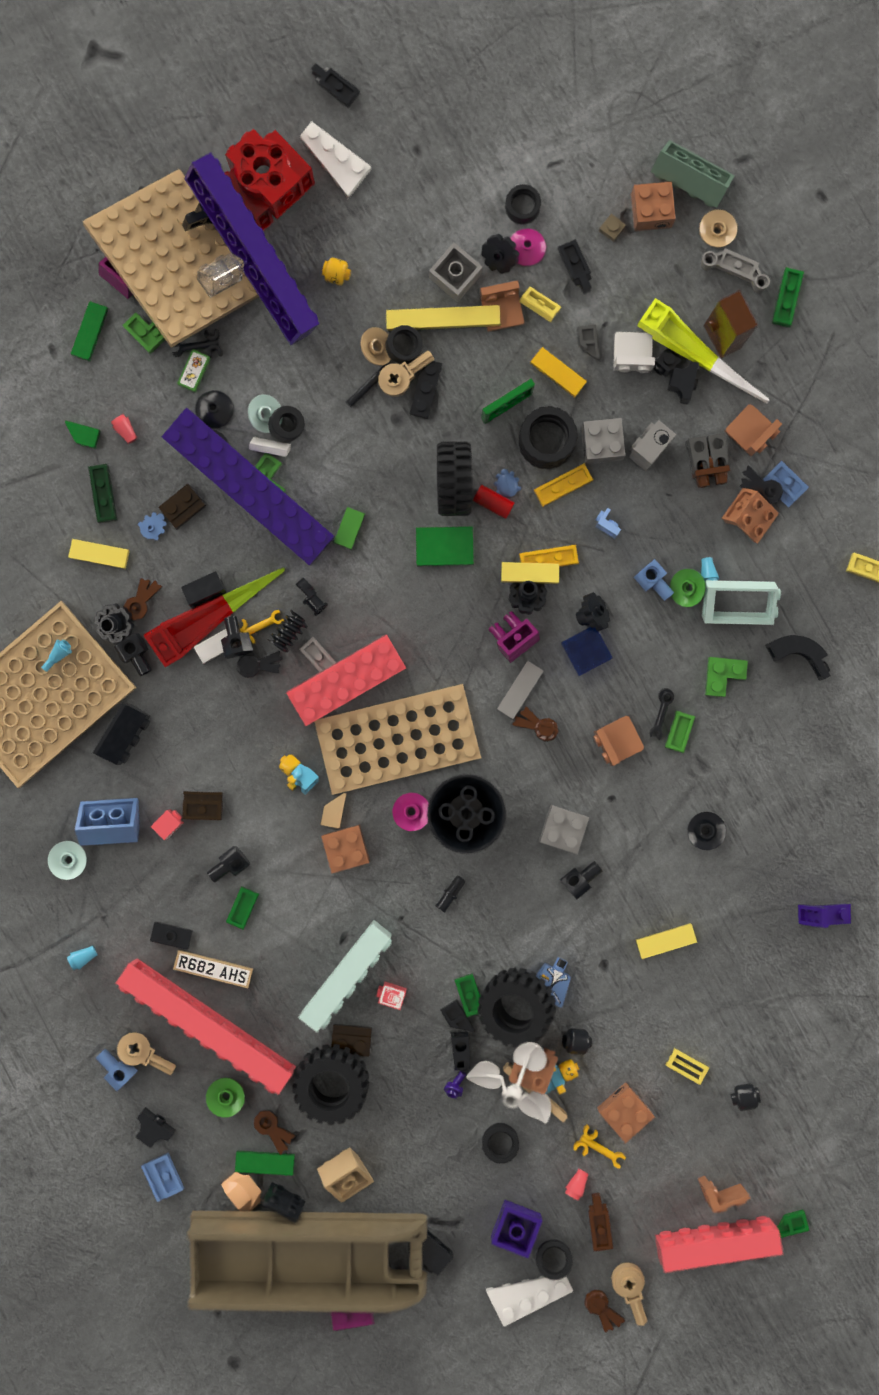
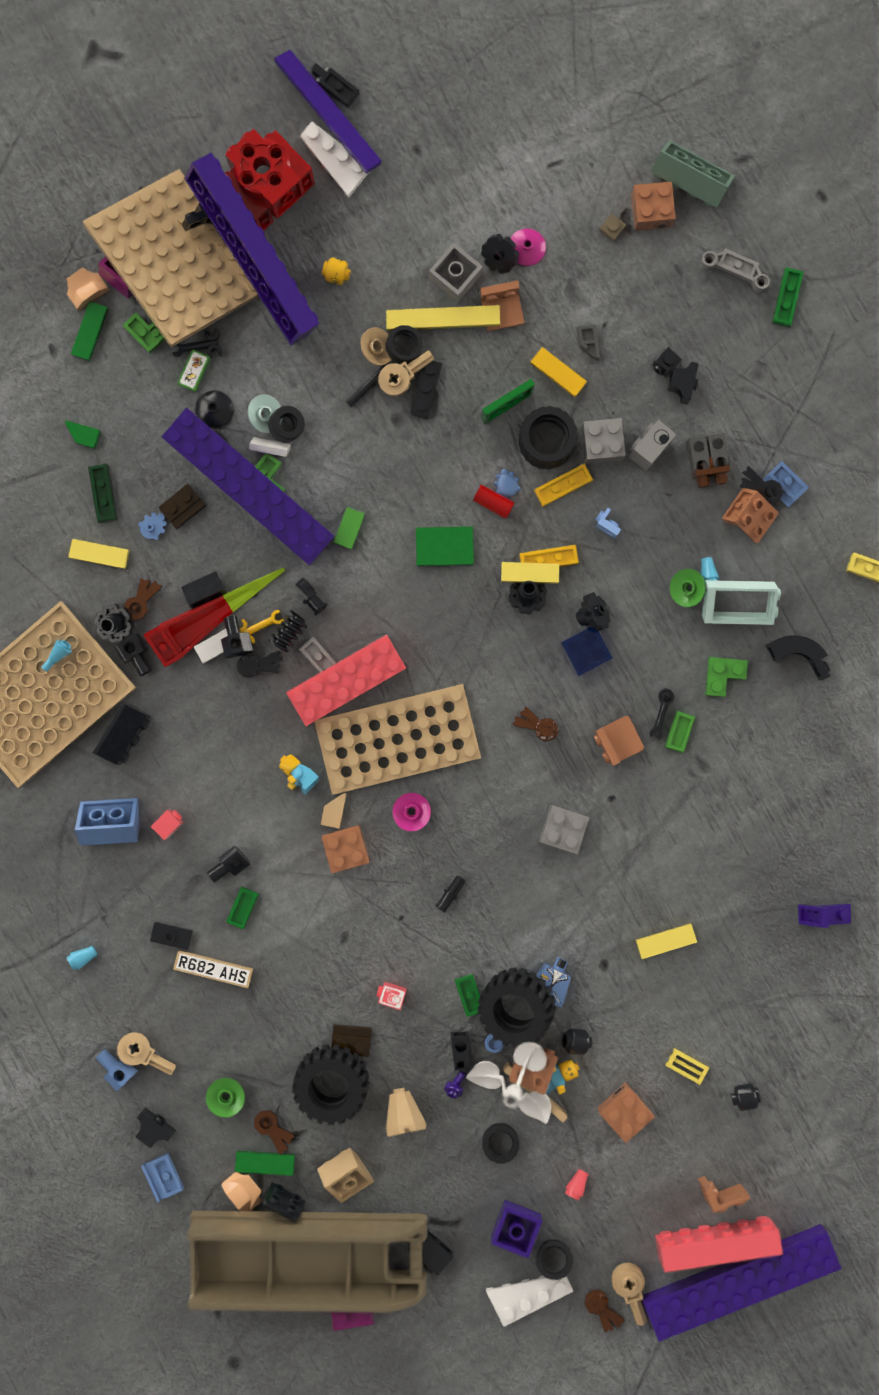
(58, 864): light aqua dish -> none
(85, 287): none -> light nougat slope
(124, 428): coral cone -> none
(202, 805): dark brown plate -> none
(206, 1026): coral brick -> none
(220, 274): clear slope -> none
(328, 111): none -> dark purple tile
(343, 978): light aqua brick -> none
(403, 1114): none -> tan cone
(454, 478): black tyre -> none
(456, 1016): black tile -> none
(479, 828): black cone -> none
(492, 1045): none -> medium blue plate
(516, 641): magenta brick -> none
(520, 690): light grey tile -> none
(523, 189): black tyre -> none
(540, 305): light yellow tile -> none
(576, 265): black hinge -> none
(582, 878): black piece -> none
(588, 1140): yellow bar -> none
(599, 1224): reddish brown hinge -> none
(633, 352): white bracket -> none
(658, 583): medium blue piece -> none
(674, 334): neon yellow plate -> none
(716, 831): black dish -> none
(723, 222): tan dish -> none
(730, 324): reddish brown brick -> none
(740, 1283): none -> dark purple brick
(752, 430): nougat bracket -> none
(793, 1224): green tile -> none

